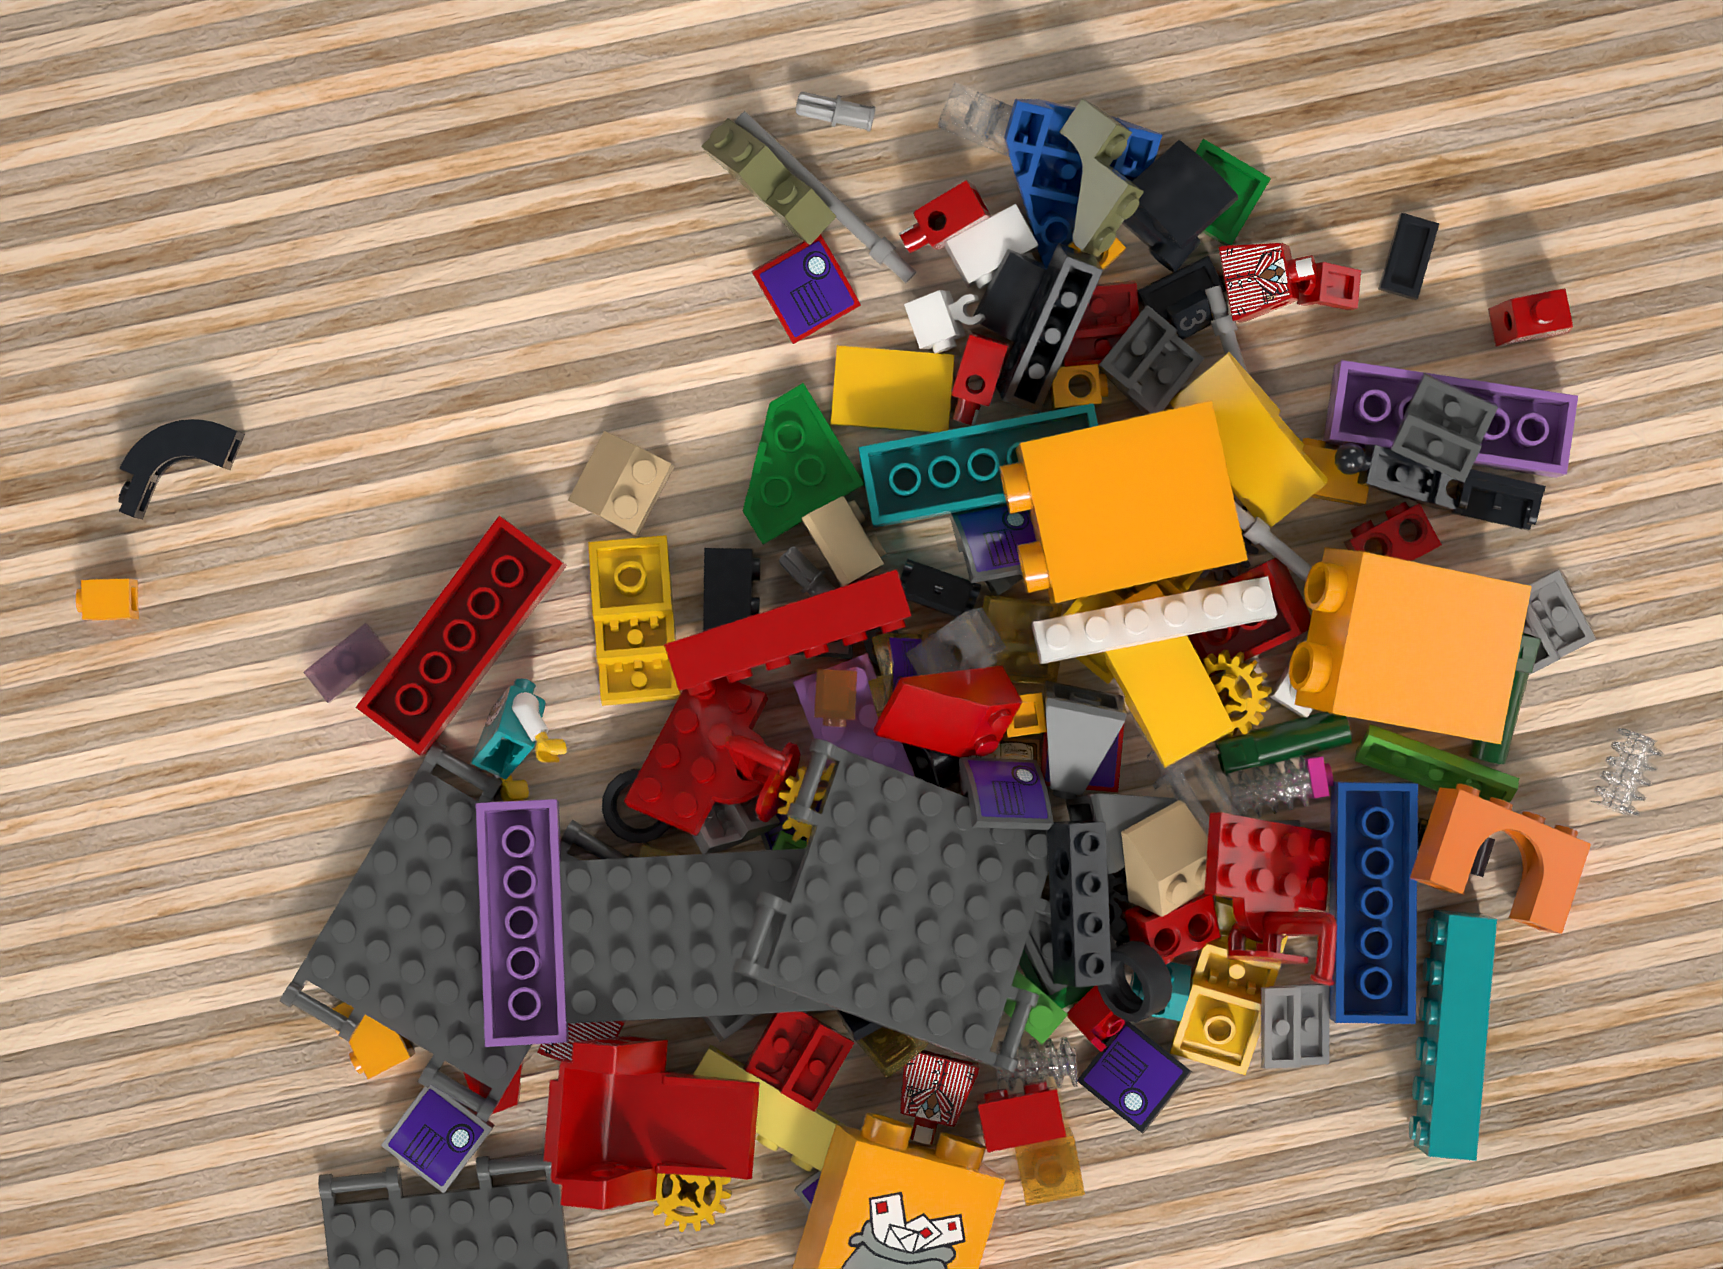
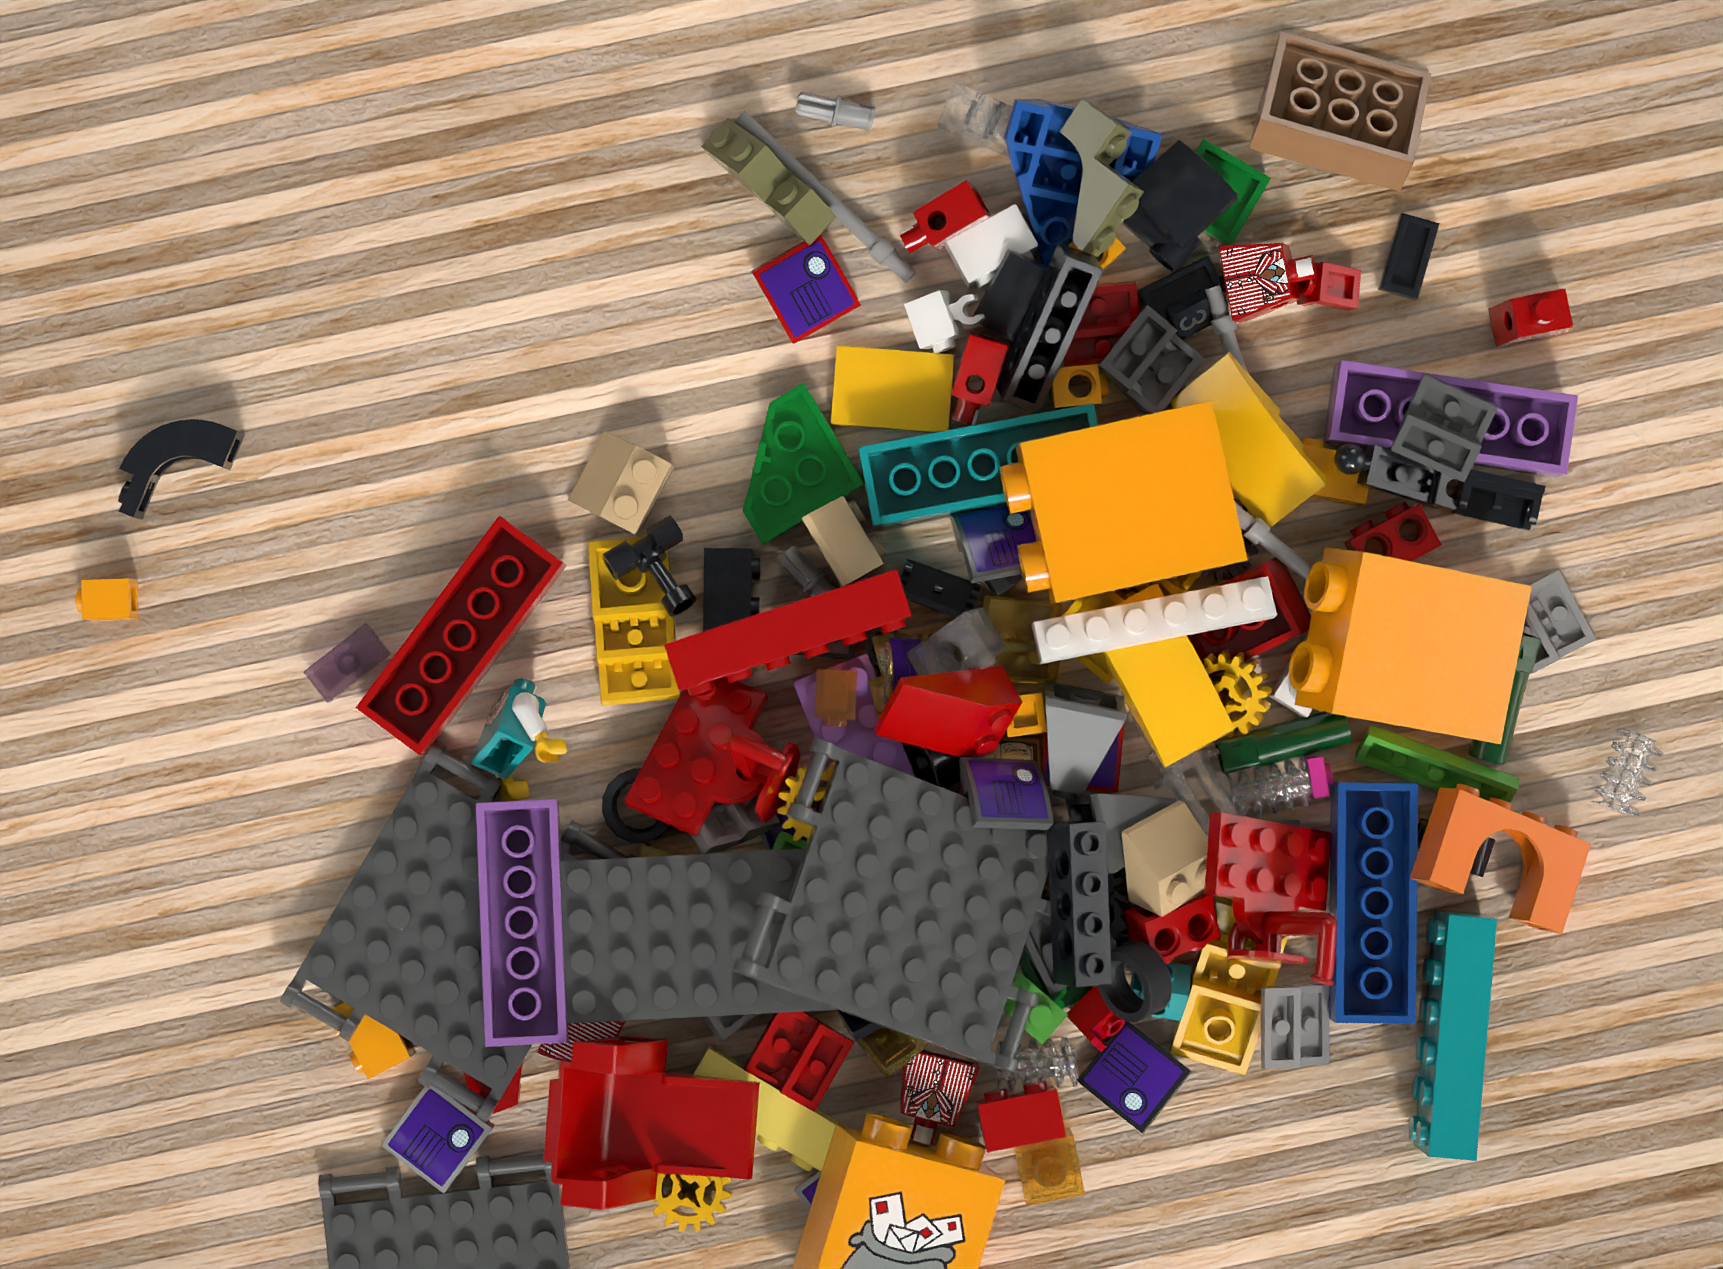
(649, 556): none -> black bar
(1341, 111): none -> medium nougat slope

